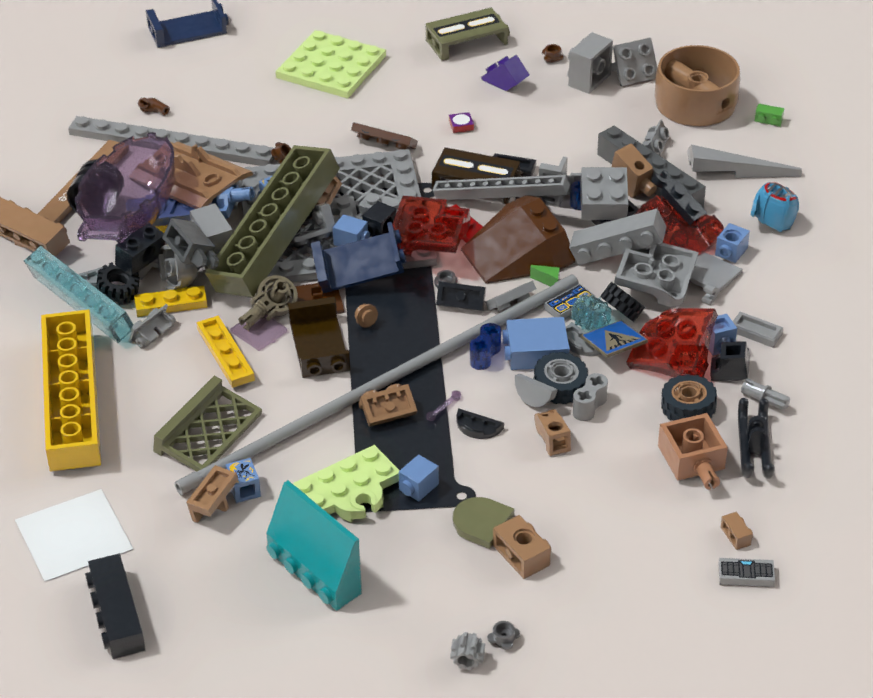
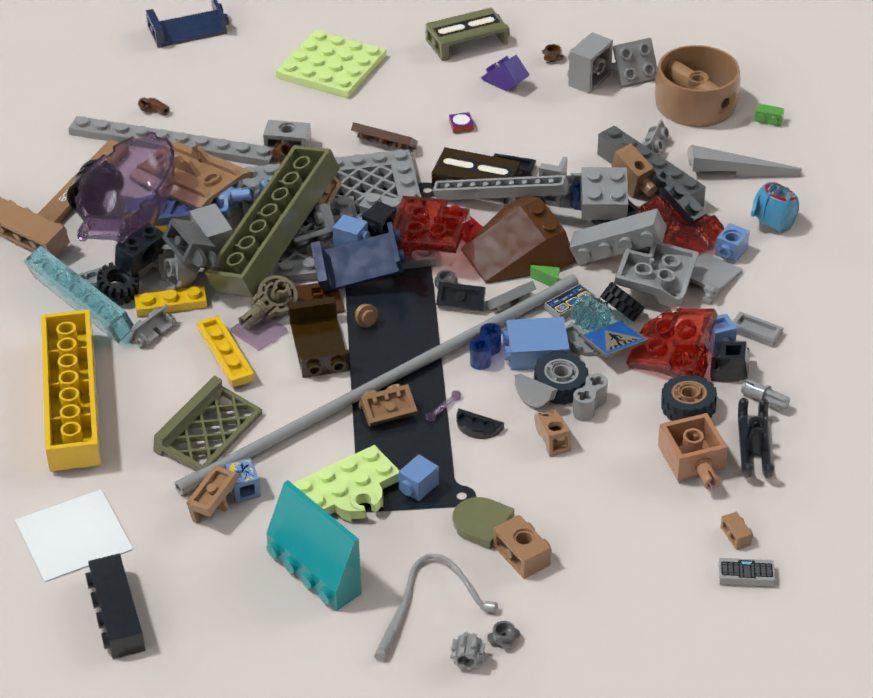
(287, 132): none -> light grey brick
(394, 625): none -> light grey piece

